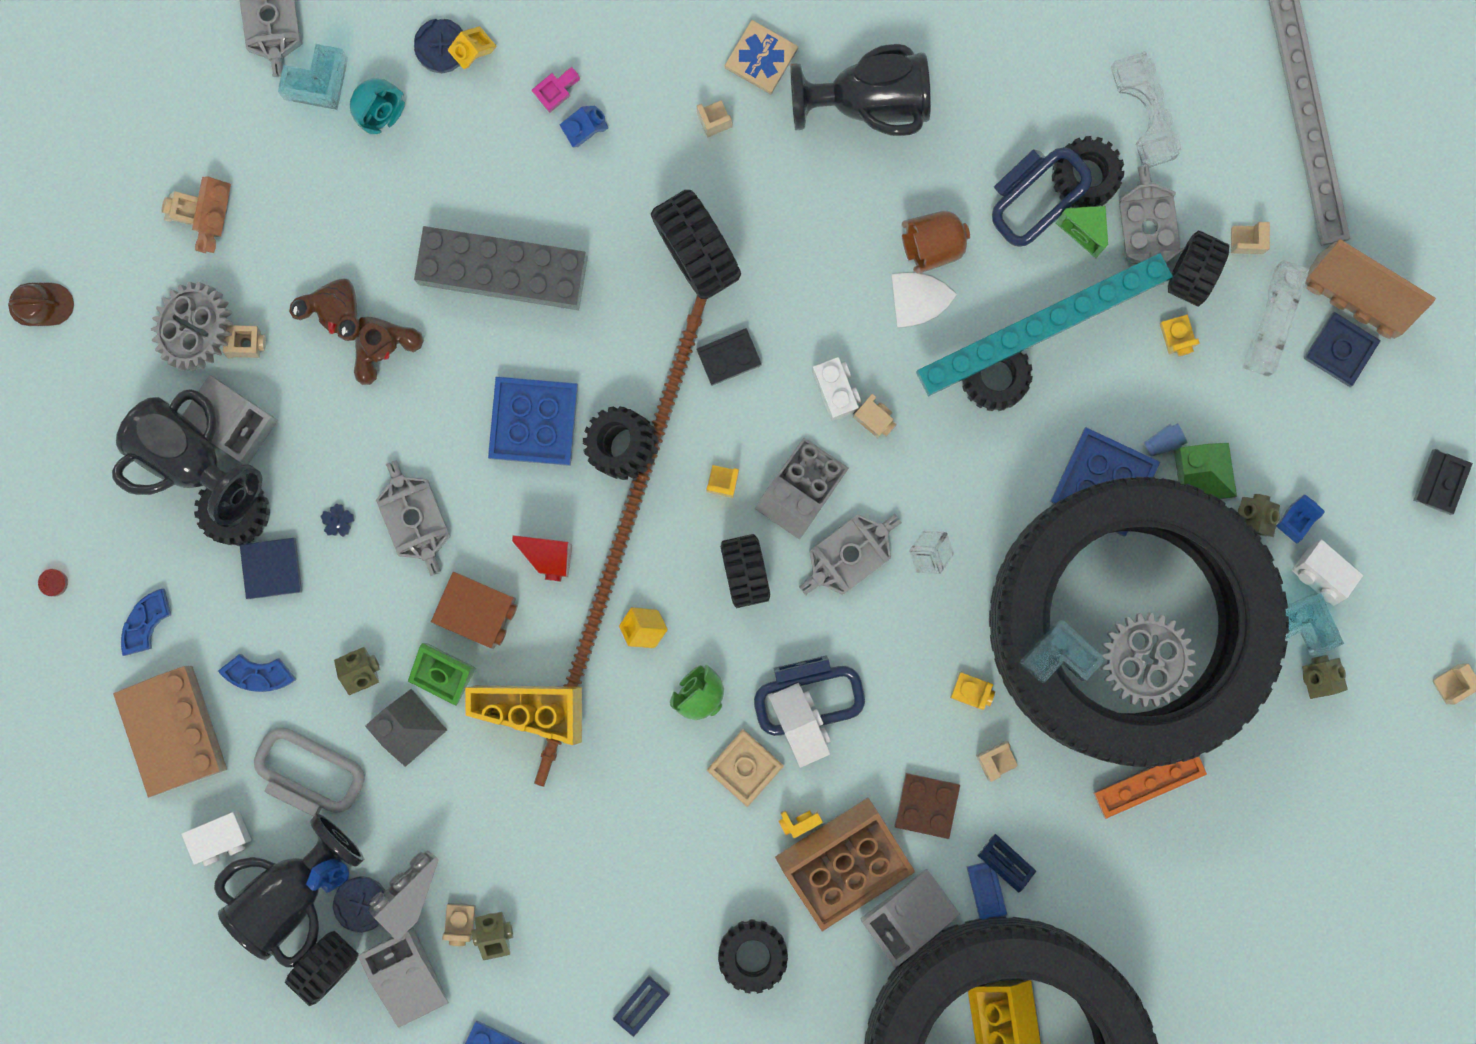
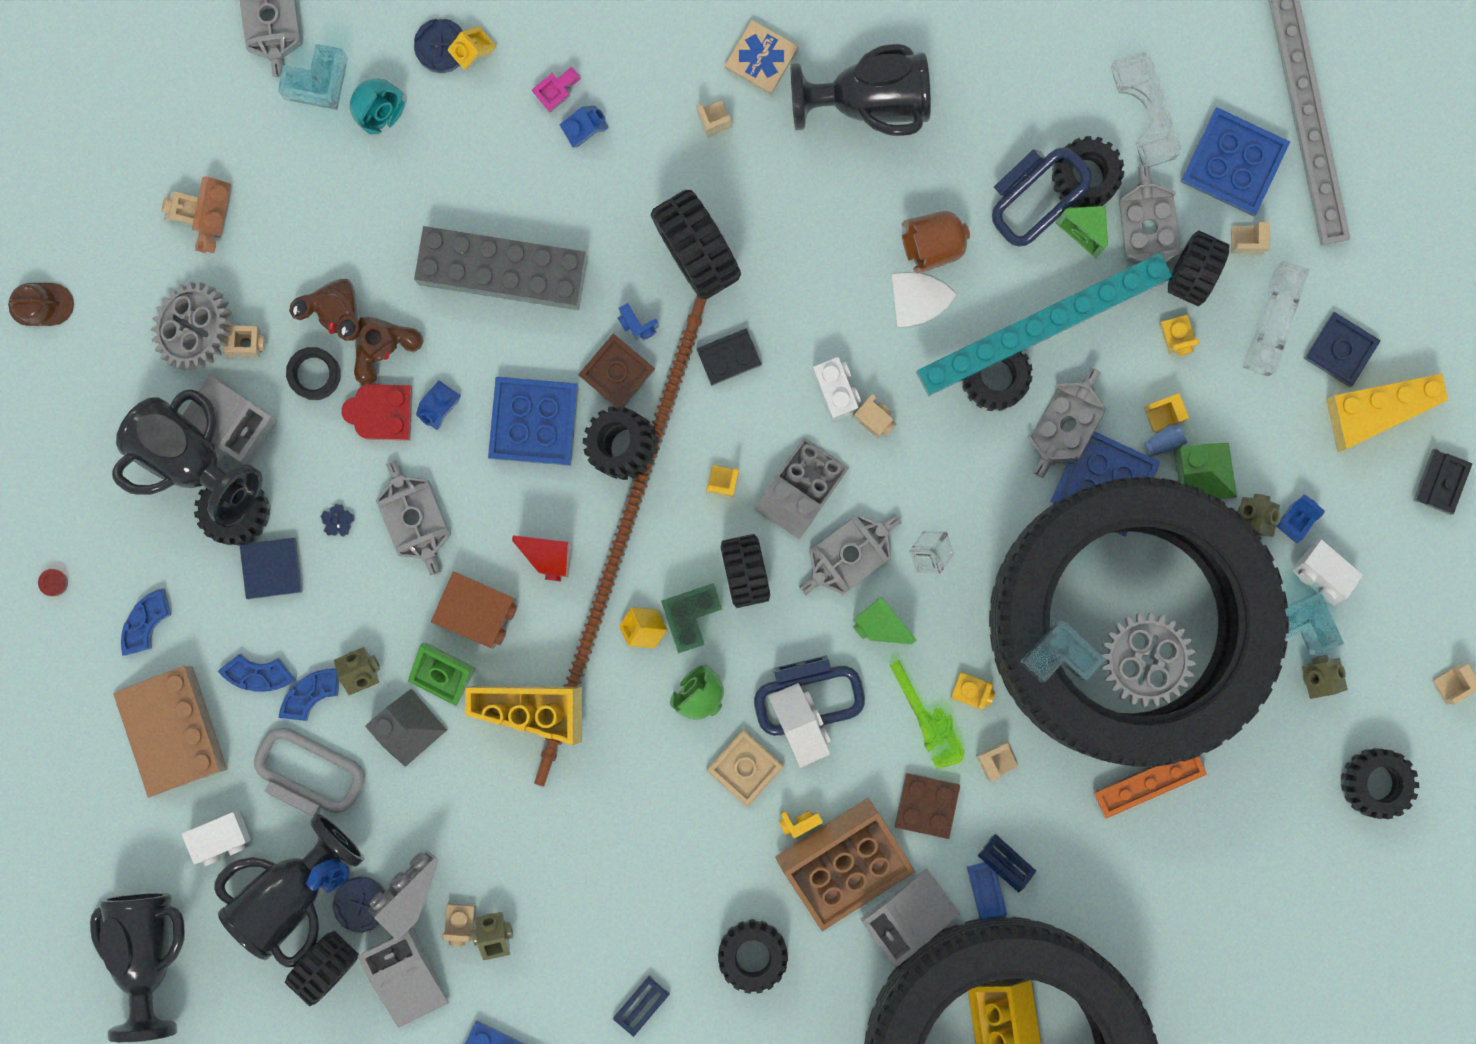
(137, 953): none -> black piece
(292, 373): none -> black tyre
(308, 692): none -> blue tile
(380, 412): none -> red plate
(437, 404): none -> blue bracket
(616, 371): none -> reddish brown plate
(629, 321): none -> blue bracket
(684, 611): none -> clear green brick
(882, 625): none -> bright green slope
(933, 727): none -> clear neon green piece
(1071, 402): none -> light grey plate
(1166, 412): none -> yellow panel
(1235, 161): none -> blue plate
(1367, 289): medium nougat slope -> none
(1370, 411): none -> yellow wedge
(1402, 783): none -> black tyre

